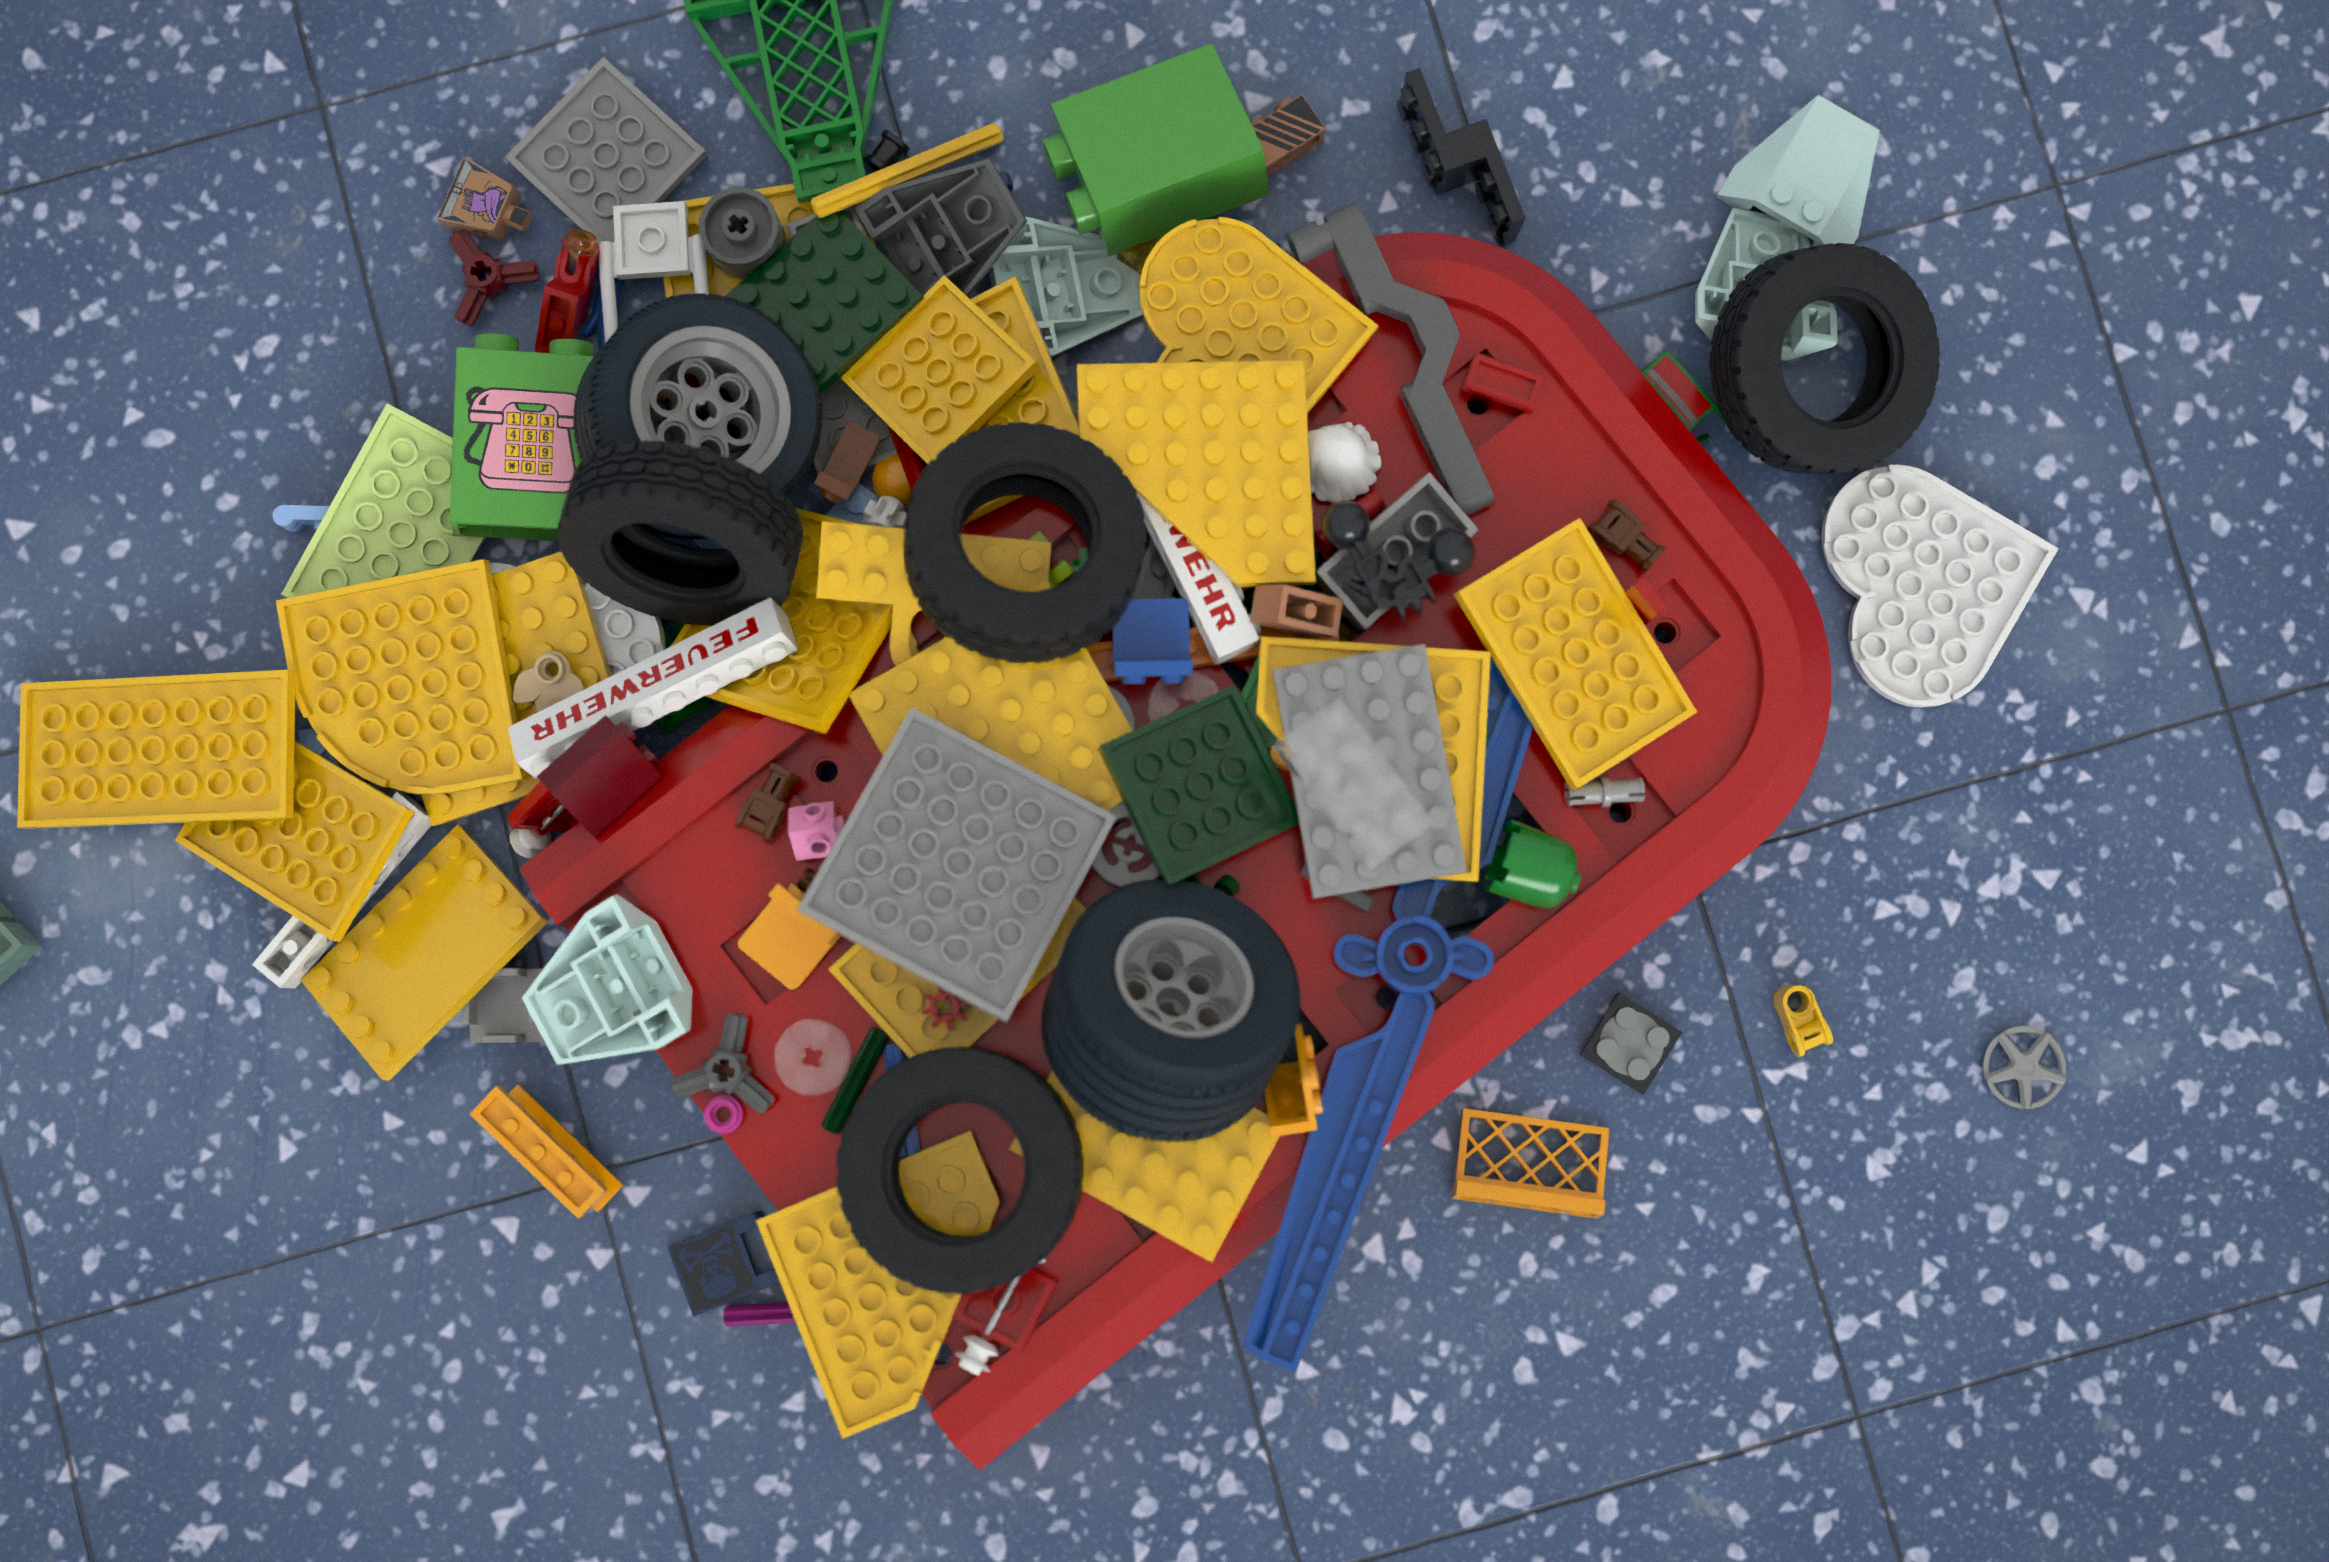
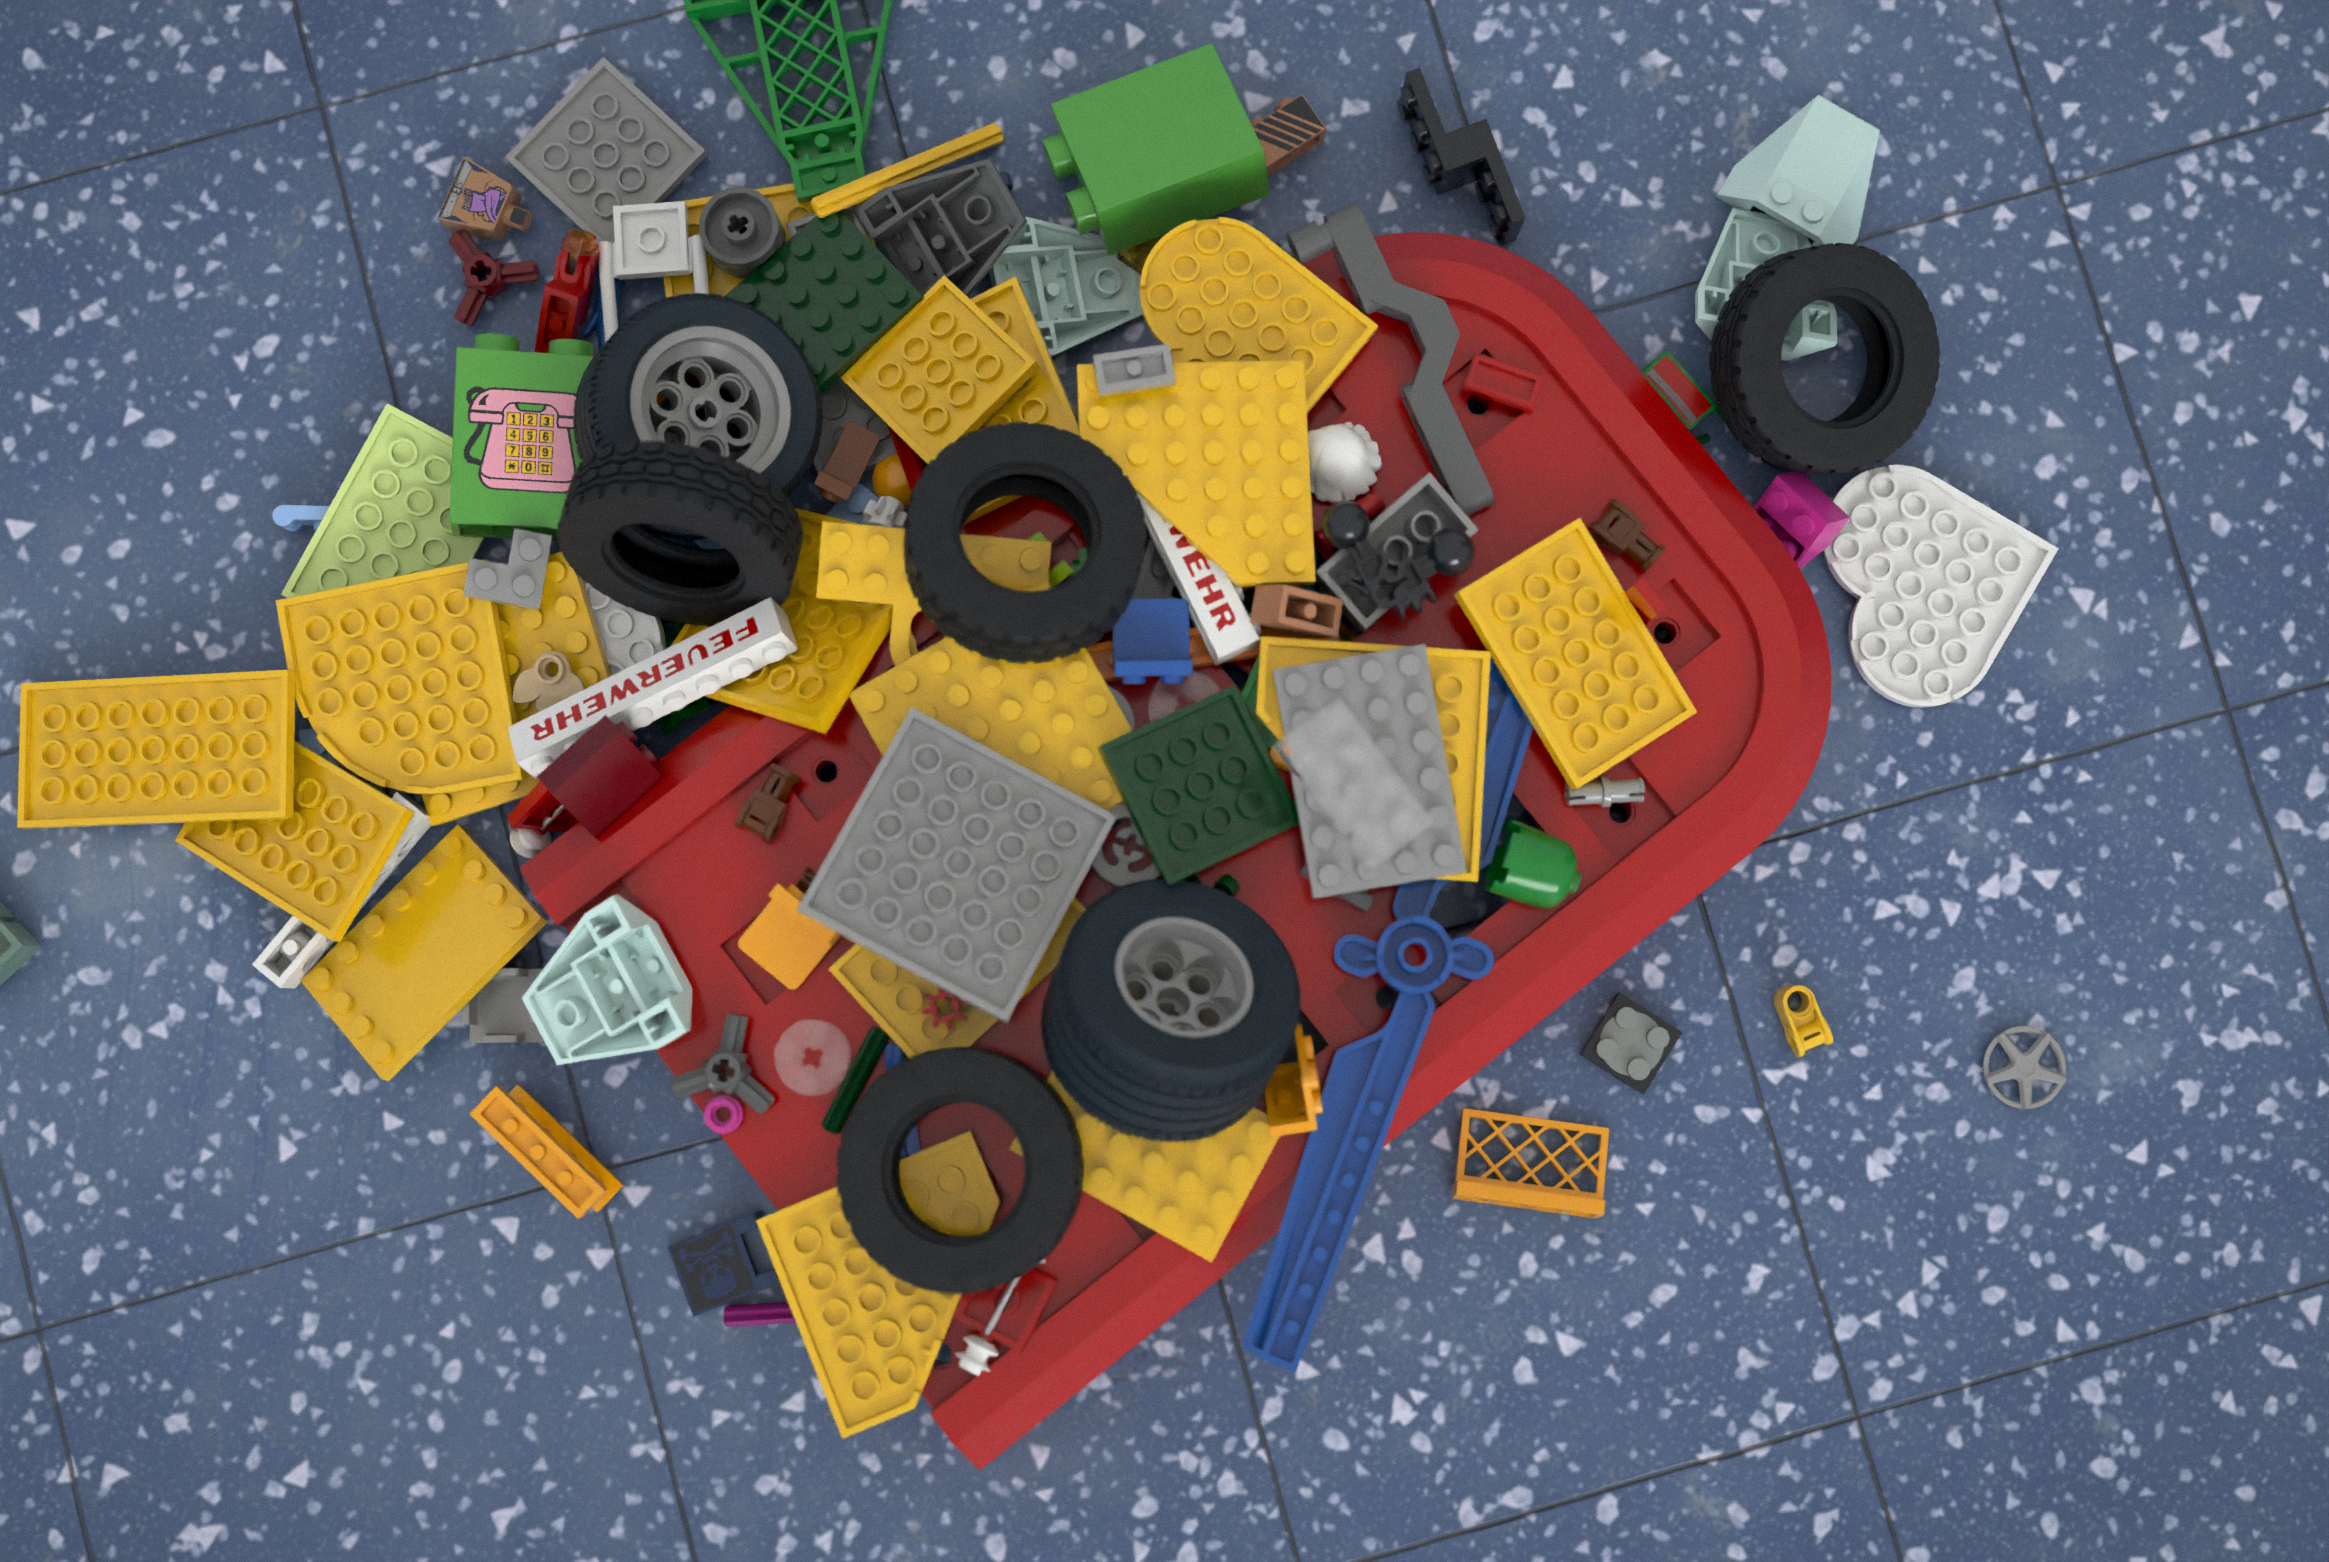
(519, 581): none -> light grey plate
(814, 829): bright pink brick -> none
(886, 152): black bush -> none
(1133, 370): none -> light grey plate
(1800, 516): none -> dark pink slope

